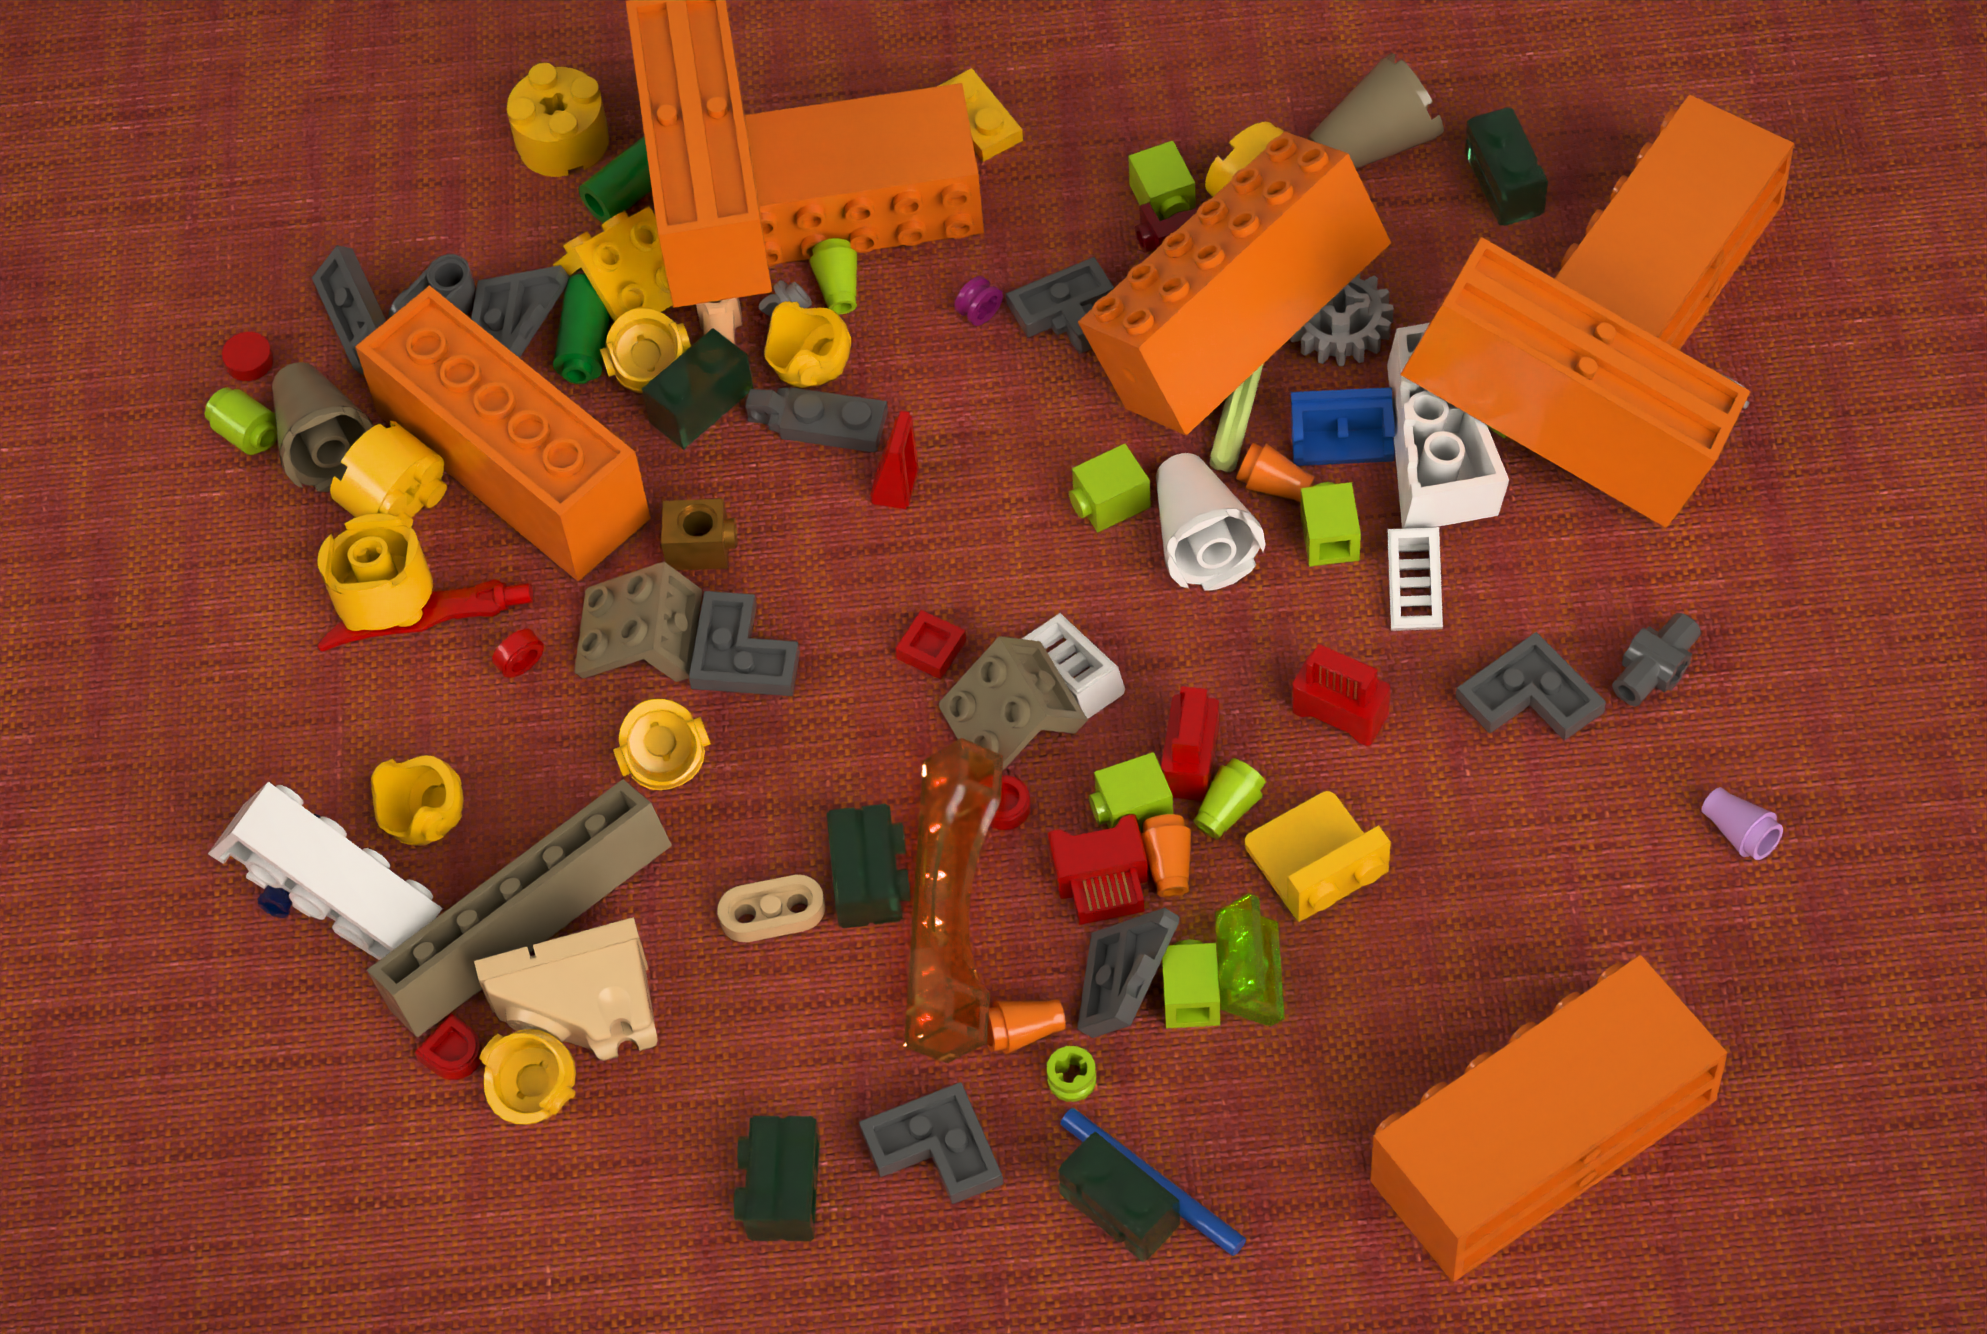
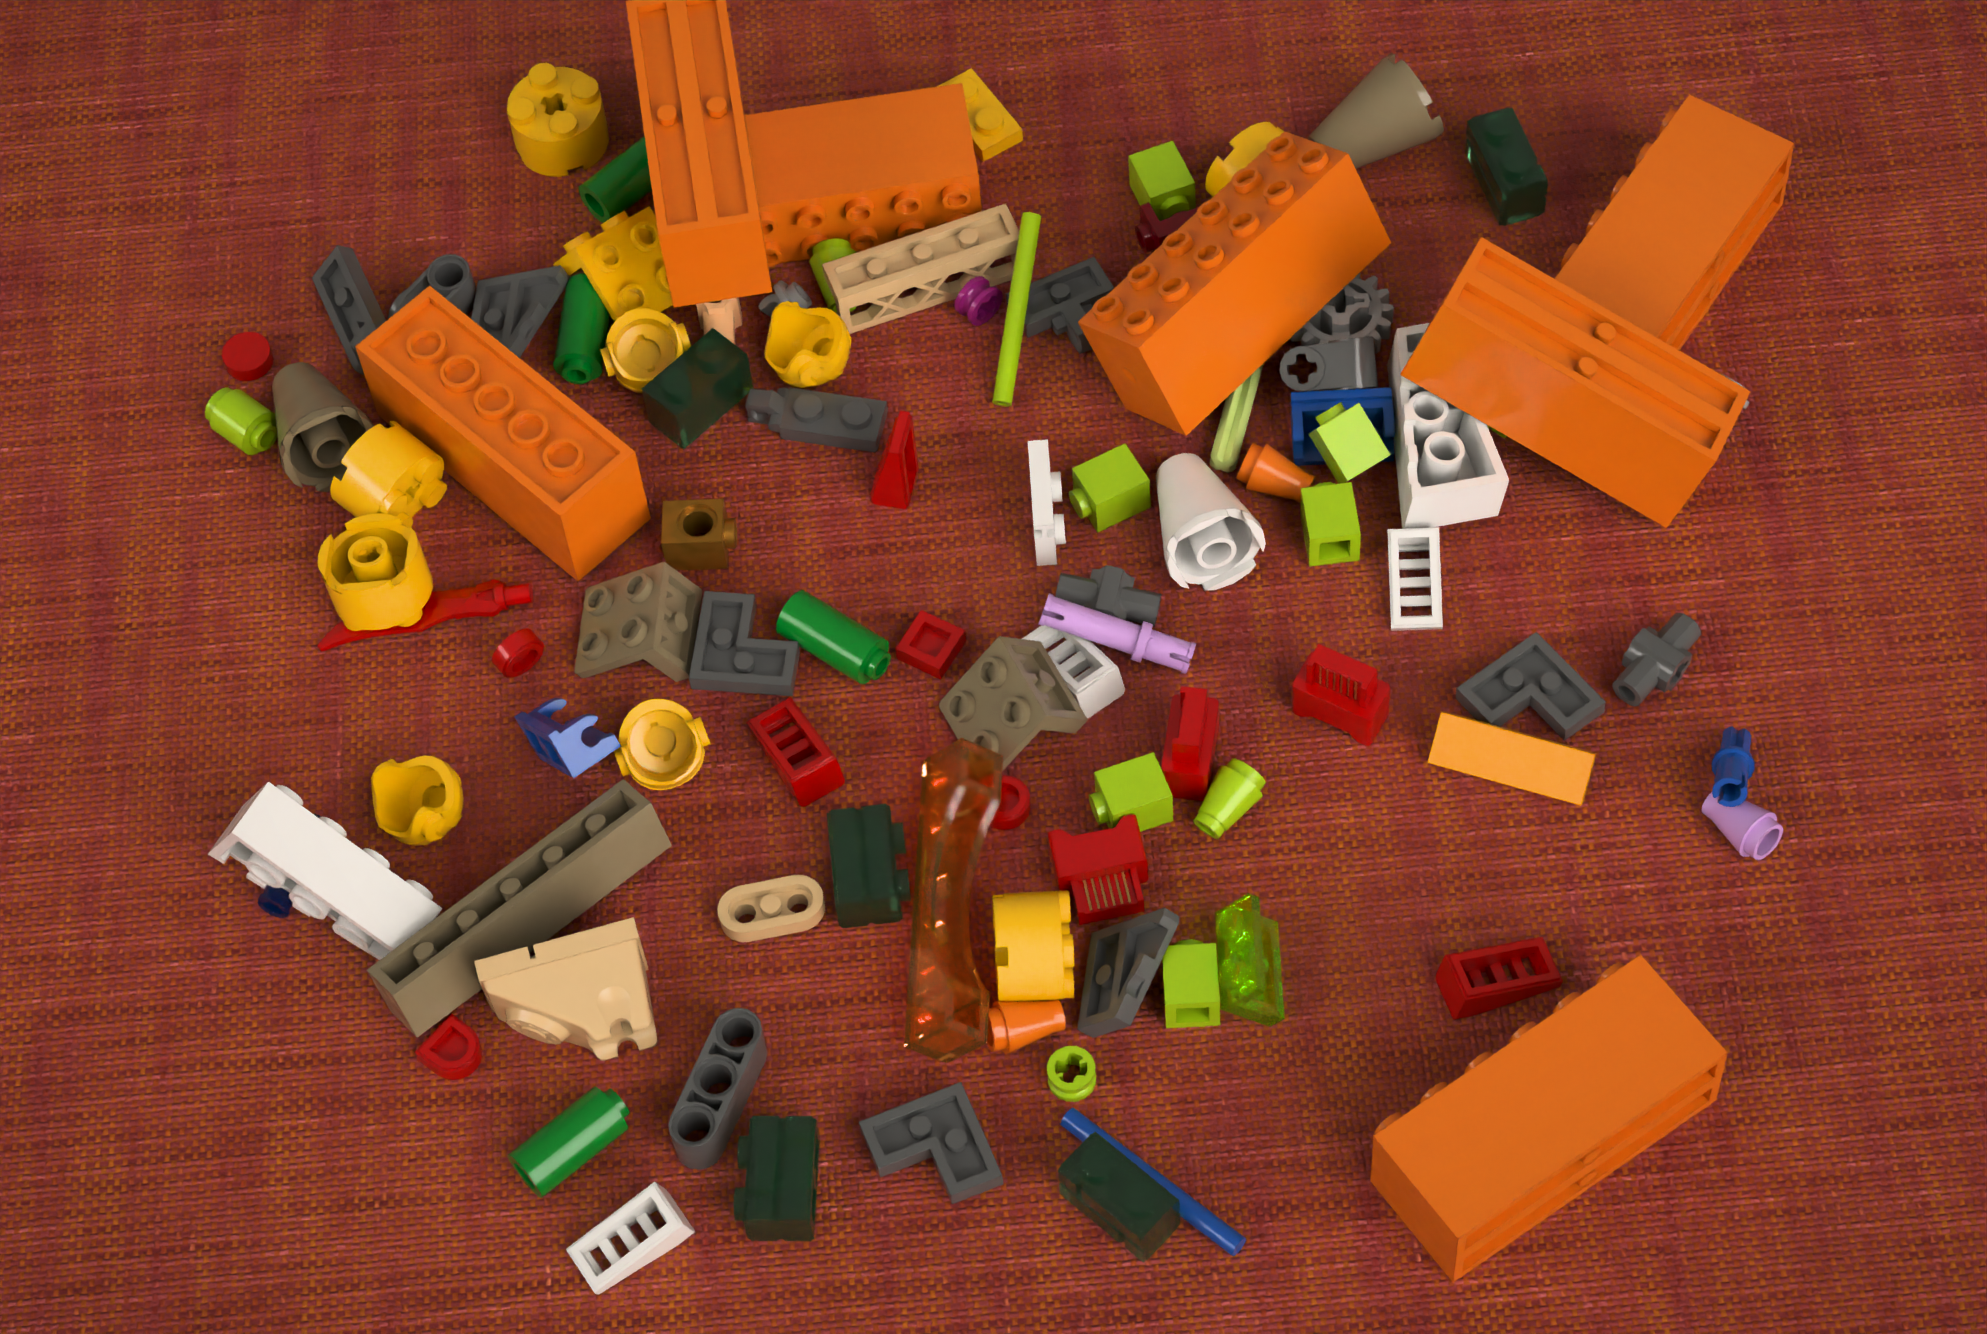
(527, 1076): yellow cap -> none
(568, 746): none -> blue hinge
(570, 1140): none -> green brick
(619, 1223): none -> white slope
(721, 1111): none -> dark grey beam
(809, 778): none -> red slope
(833, 637): none -> green brick
(922, 262): none -> tan fence
(1016, 309): none -> lime piece
(1033, 946): none -> yellow brick
(1045, 490): none -> white plate
(1111, 593): none -> dark grey axle
(1117, 633): none -> lavender pin
(1168, 853): orange cone -> none
(1317, 854): yellow bracket -> none
(1339, 363): none -> dark grey piece
(1348, 441): none -> lime brick
(1466, 990): none -> red slope
(1512, 758): none -> light orange tile
(1732, 767): none -> blue axle

